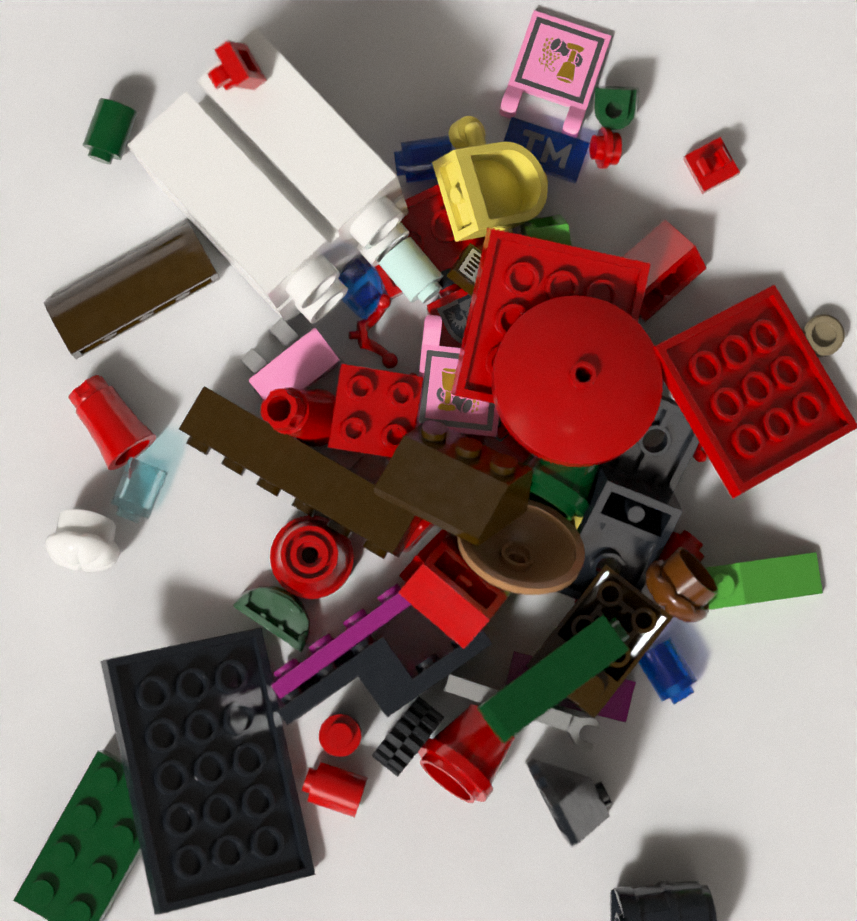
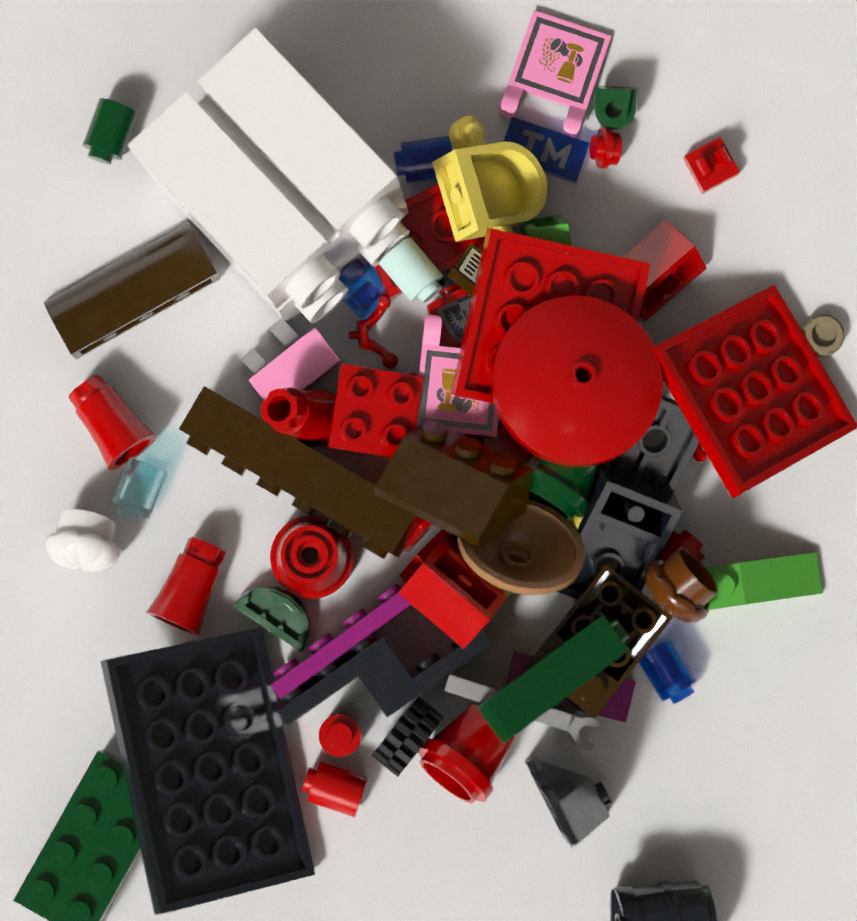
(189, 587): none -> red plant
(237, 68): red tile -> none

